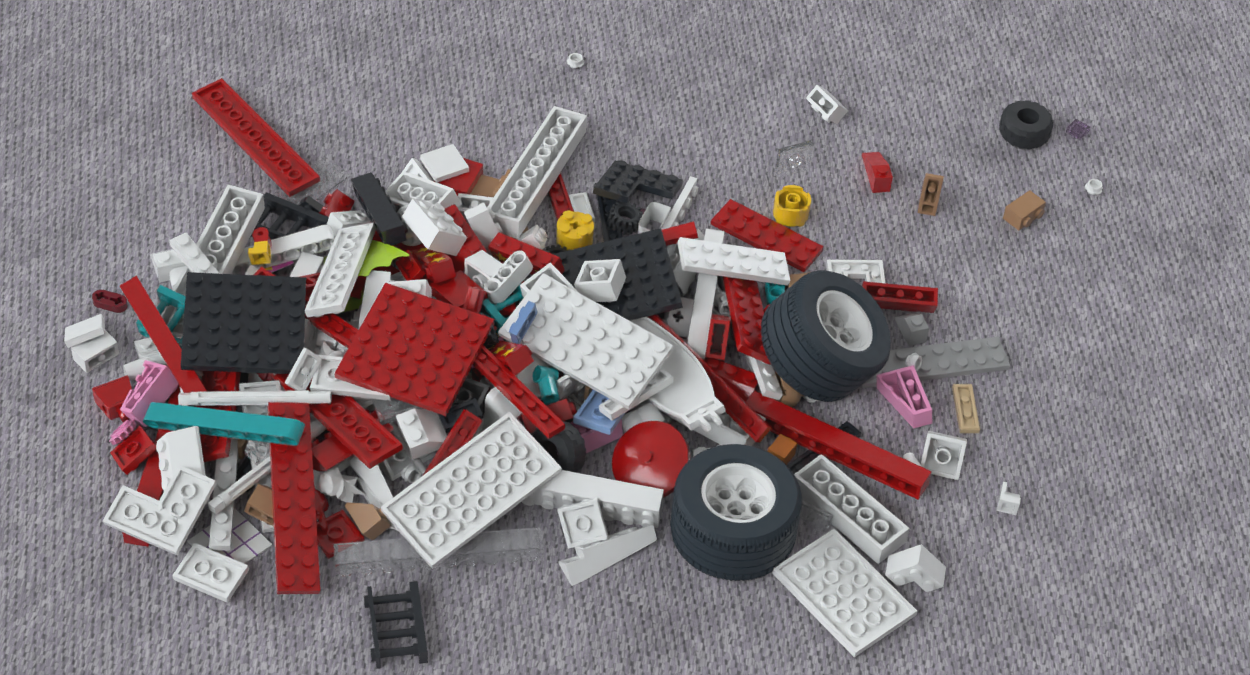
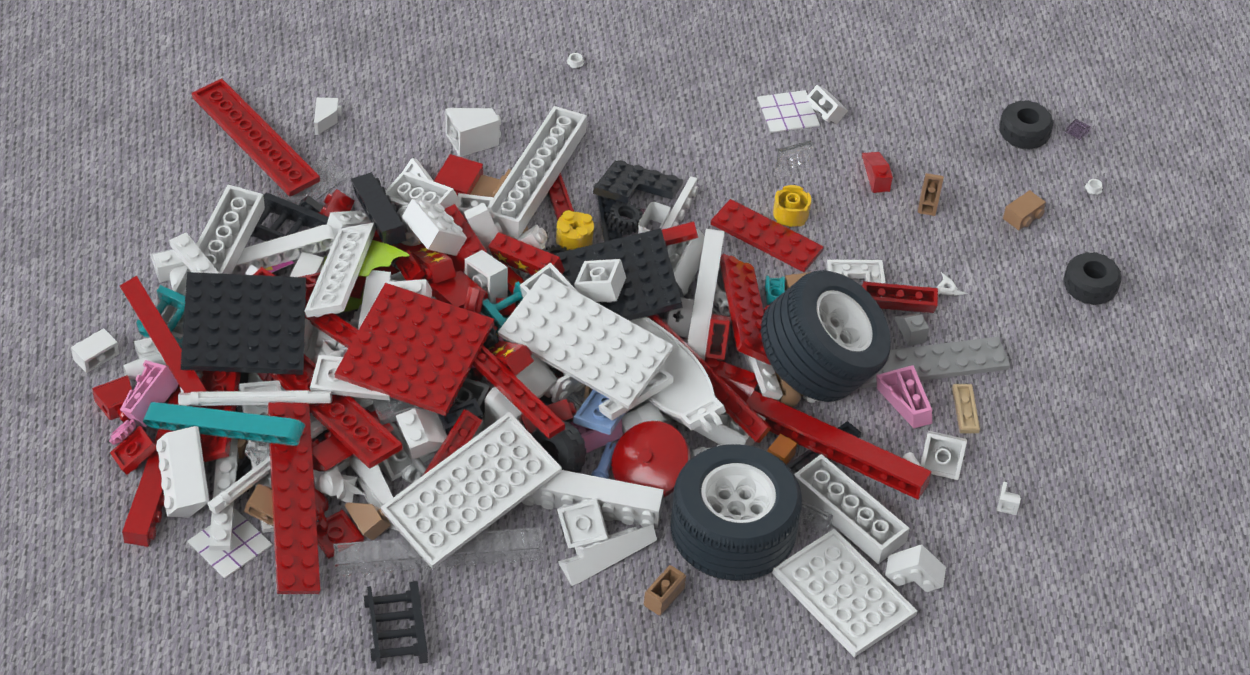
(84, 330): white tile -> none
(109, 300): dark red beam -> none
(166, 520): white plate -> none
(210, 572): white plate -> none
(262, 247): yellow leg -> none
(303, 370): white plate -> none
(326, 114): none -> white slope
(444, 163): white tile -> none
(472, 129): none -> white slope
(508, 277): white beam -> none
(525, 319): medium blue plate -> none
(547, 379): teal piece -> none
(581, 204): white tile -> none
(605, 462): none -> medium blue pin
(664, 590): none -> medium nougat brick
(733, 261): white plate -> none
(788, 111): none -> white piece
(914, 359): white plate -> none
(952, 290): none -> white piece
(1092, 278): none -> black tyre

